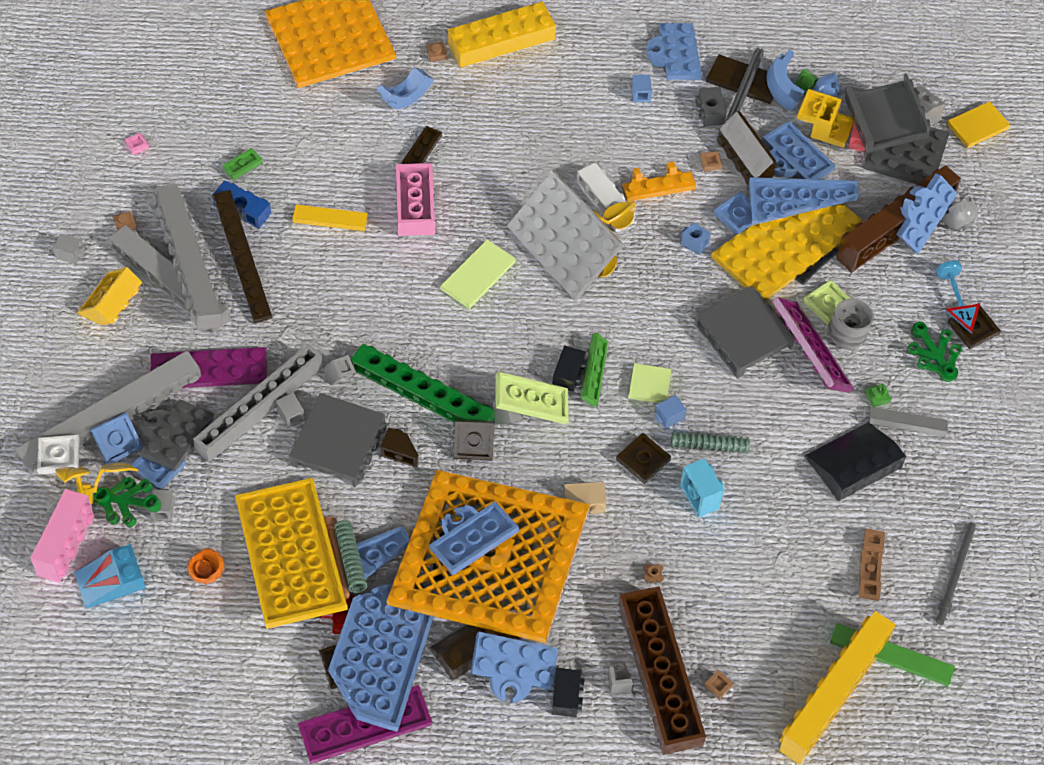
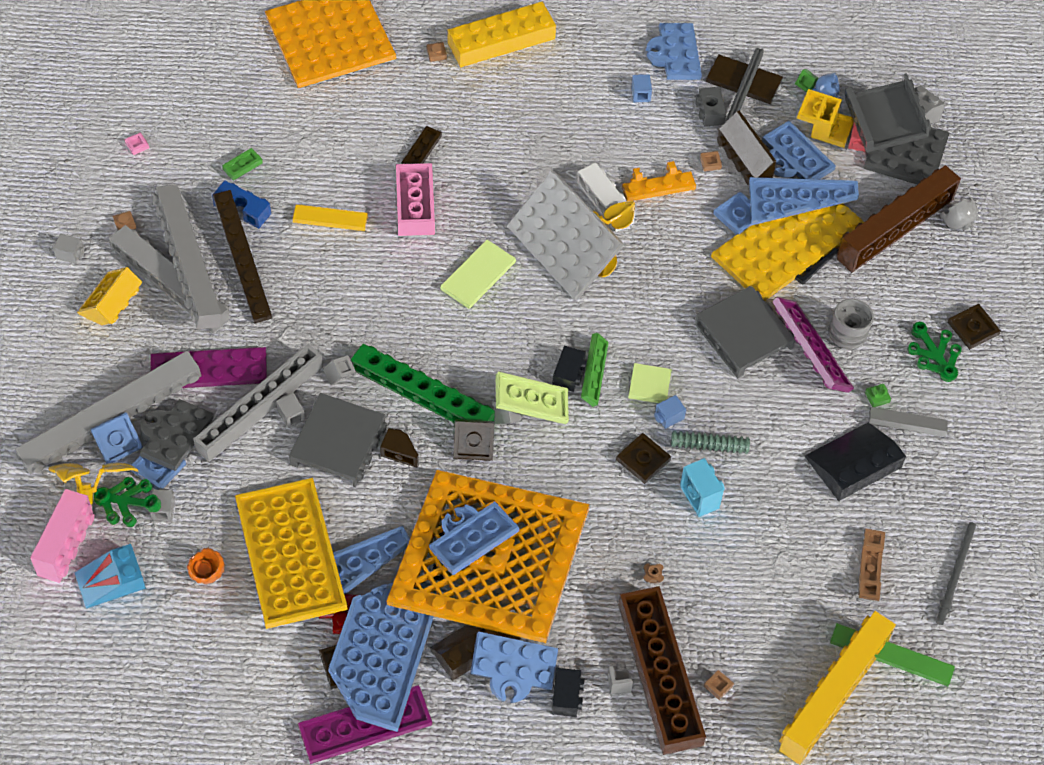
(57, 452): white tile -> none
(330, 523): nougat piece -> none
(350, 556): sand green piece -> none
(408, 91): medium blue arch -> none
(588, 493): tan slope -> none
(695, 238): medium blue brick -> none
(780, 85): medium blue arch -> none
(824, 300): yellowish green tile -> none
(925, 212): medium blue plate -> none
(963, 314): dark azure piece -> none
(978, 124): yellow tile -> none

